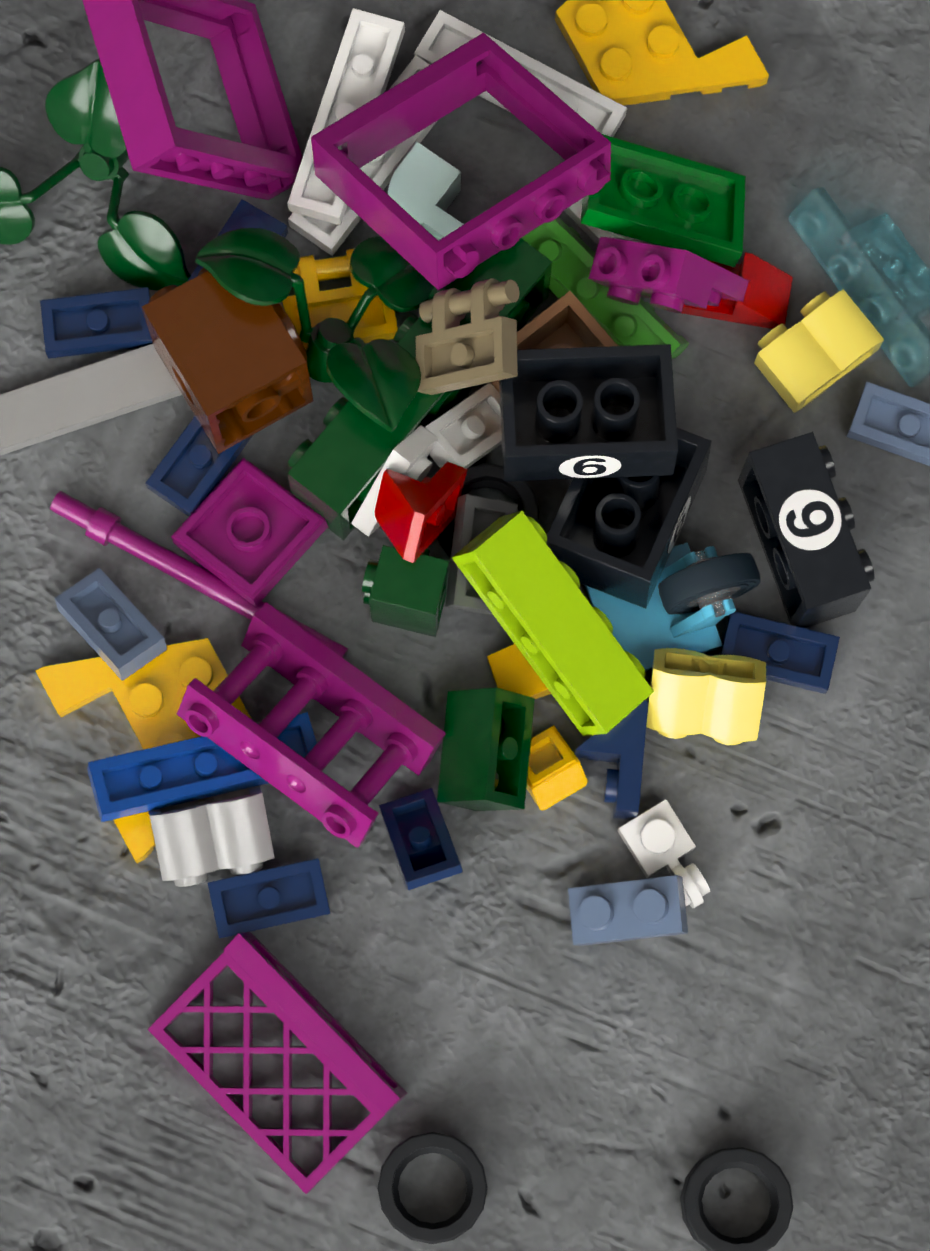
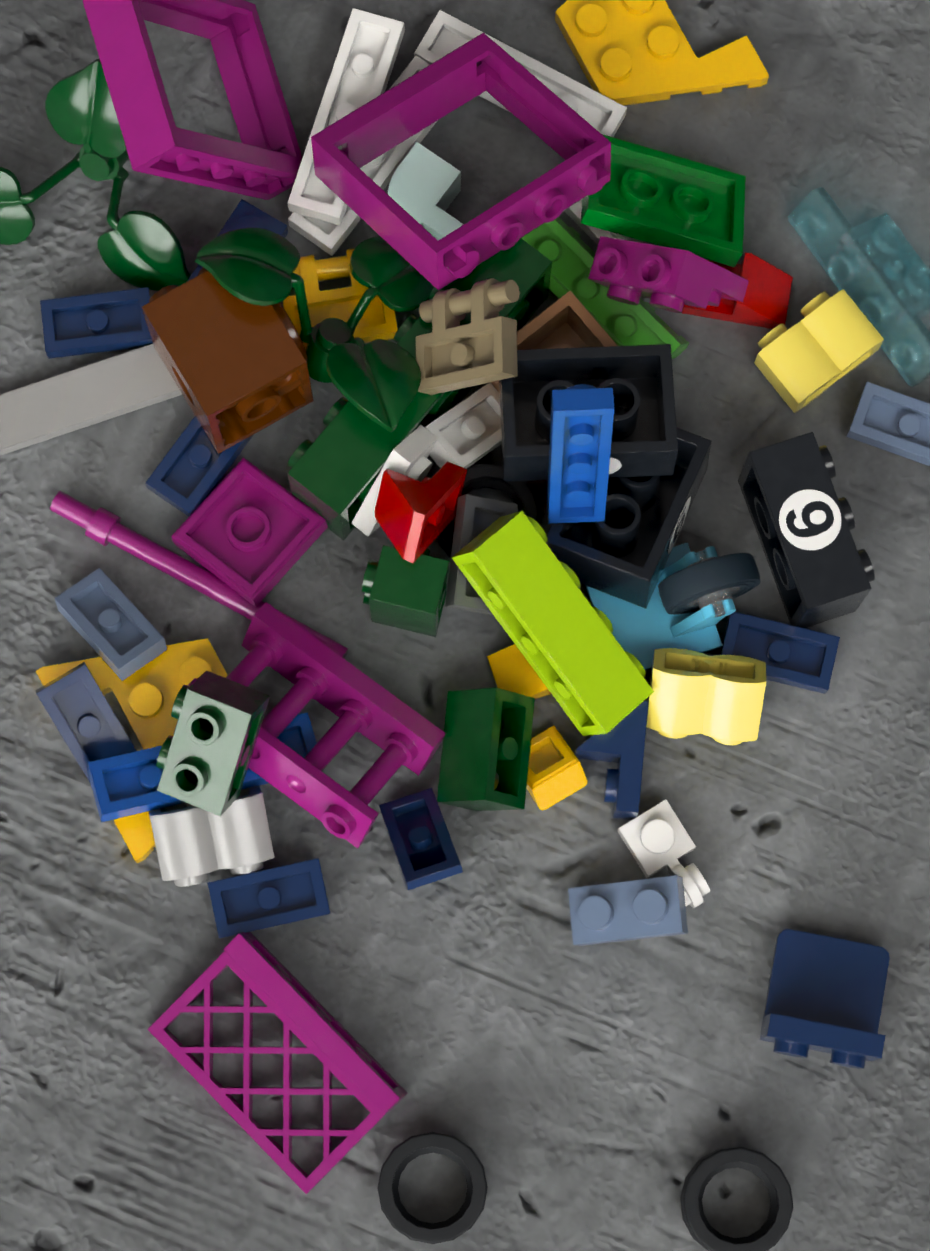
(84, 717): none -> dark blue plate
(211, 742): none -> brick
(579, 454): none -> blue plate
(826, 998): none -> dark blue bracket

